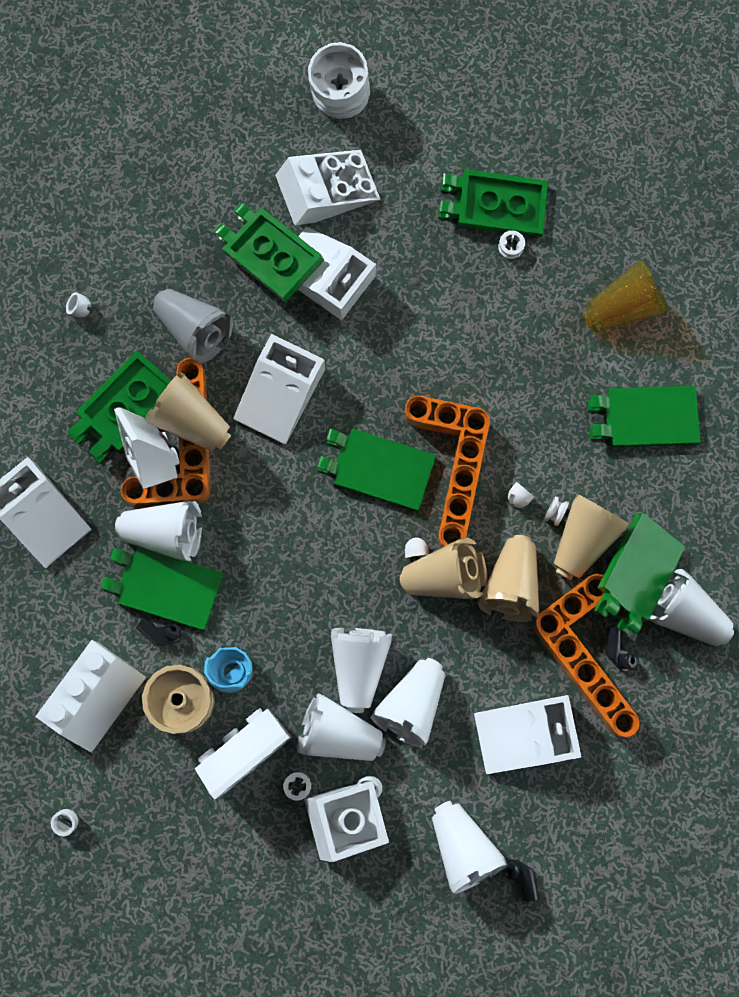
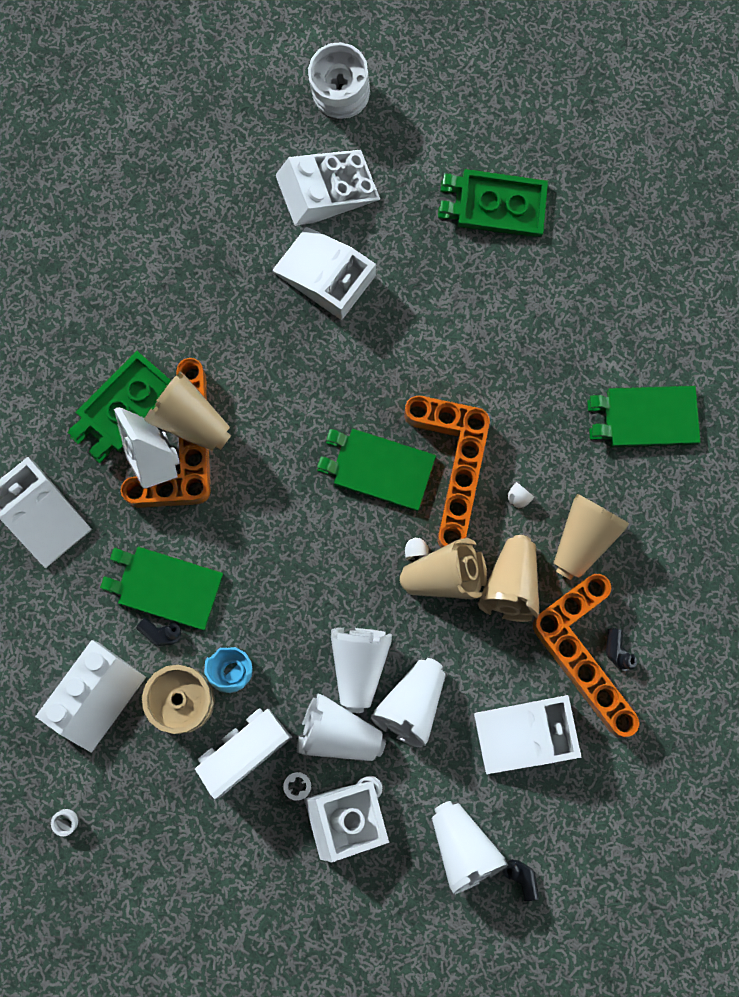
(78, 305): white hinge -> none
(163, 529): white cone -> none
(193, 323): light grey cone -> none
(269, 251): green tile -> none
(279, 389): white slope -> none
(503, 242): white bush -> none
(556, 511): white bush -> none
(626, 300): clear yellow cone -> none
(638, 573): green tile -> none
(692, 612): white cone -> none

